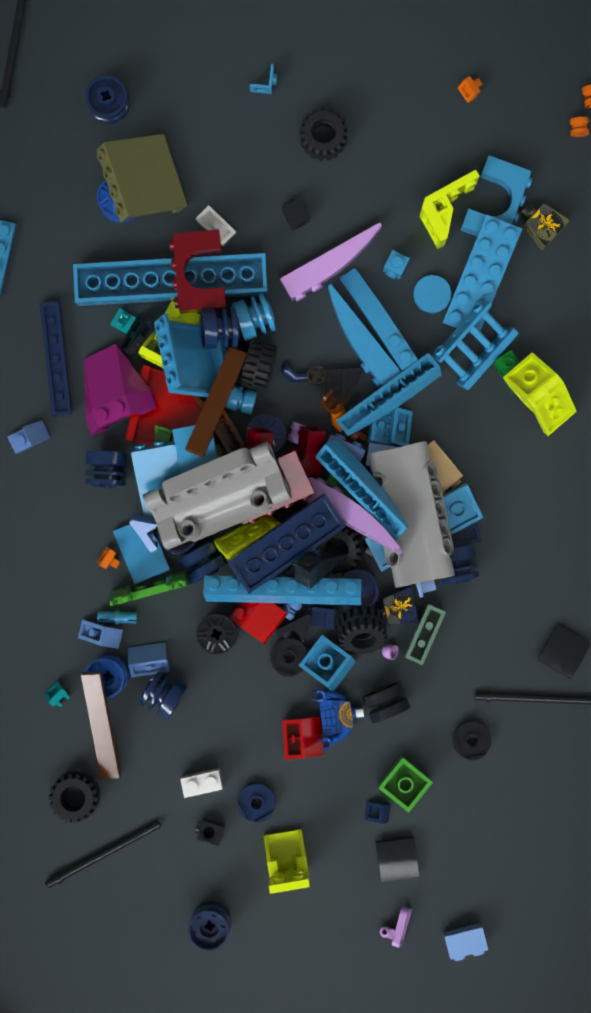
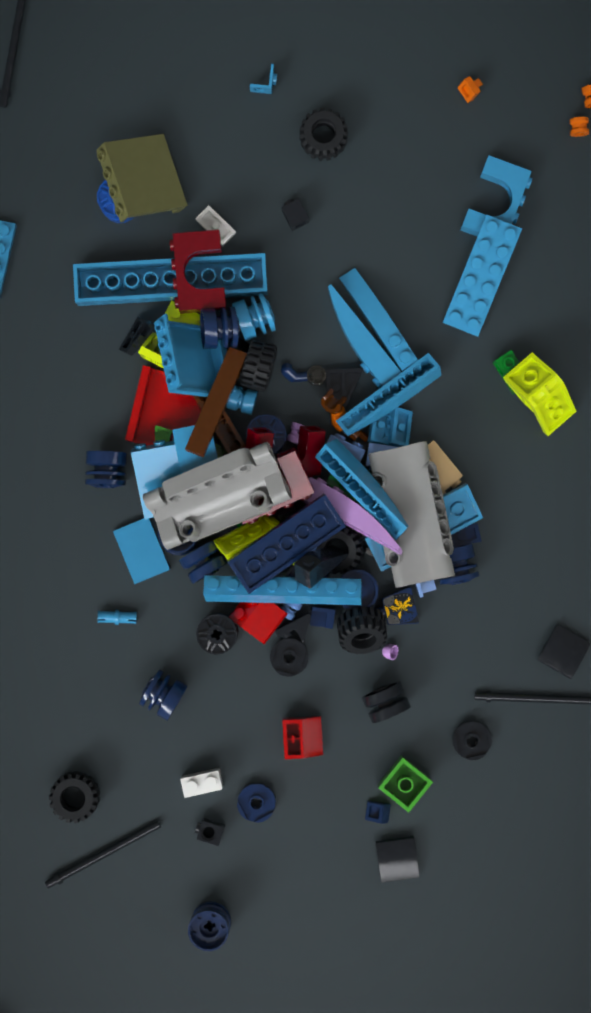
(29, 436): medium blue slope -> none
(55, 359): dark blue plate -> none
(56, 693): teal tile -> none
(97, 98): dark blue wheel -> none
(100, 634): medium blue slope -> none
(101, 724): tile -> none
(107, 558): orange tile -> none
(113, 390): magenta wedge -> none
(117, 668): blue wheel -> none
(123, 321): teal tile -> none
(126, 594): bright green wedge -> none
(143, 527): medium blue slope -> none
(147, 659): medium blue panel -> none
(286, 861): neon yellow bracket -> none
(326, 266): lavender slope -> none
(327, 663): dark azure slope -> none
(336, 716): blue torso -> none
(395, 265): dark azure brick -> none
(398, 934): lavender piece -> none
(424, 634): sand green brick -> none
(432, 294): dark azure tile -> none
(438, 221): neon yellow bracket -> none
(465, 942): light blue brick -> none
(491, 349): dark azure fence -> none
(543, 224): torso -> none

